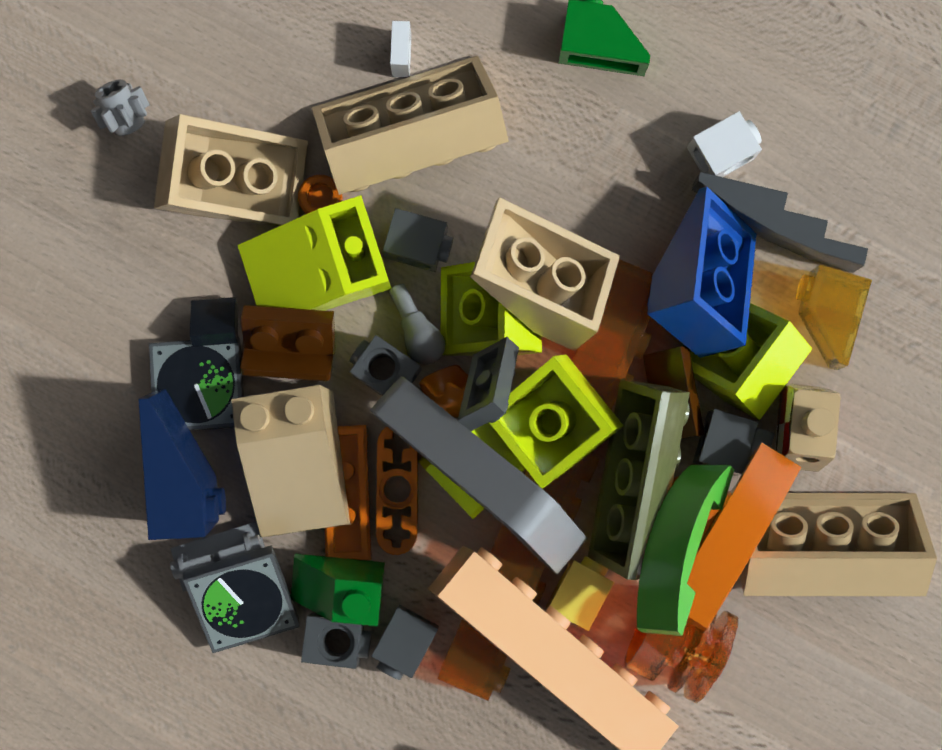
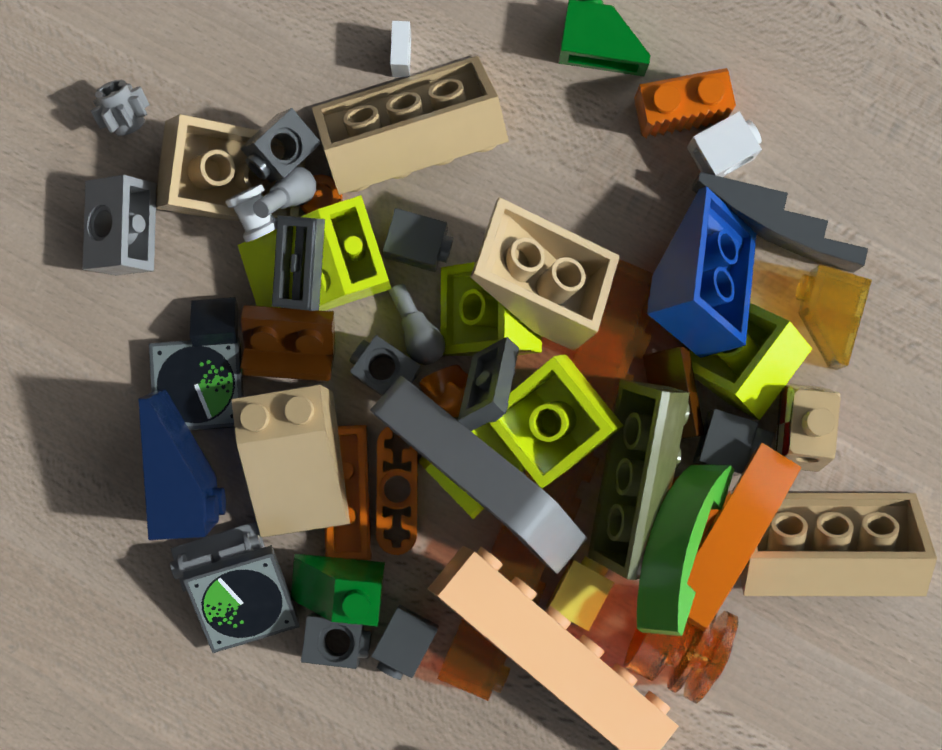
(119, 225): none -> light grey brick
(243, 206): none -> white bush
(291, 191): none -> light grey piece
(297, 143): none -> dark grey brick
(304, 263): none -> dark grey tile
(684, 102): none -> orange brick

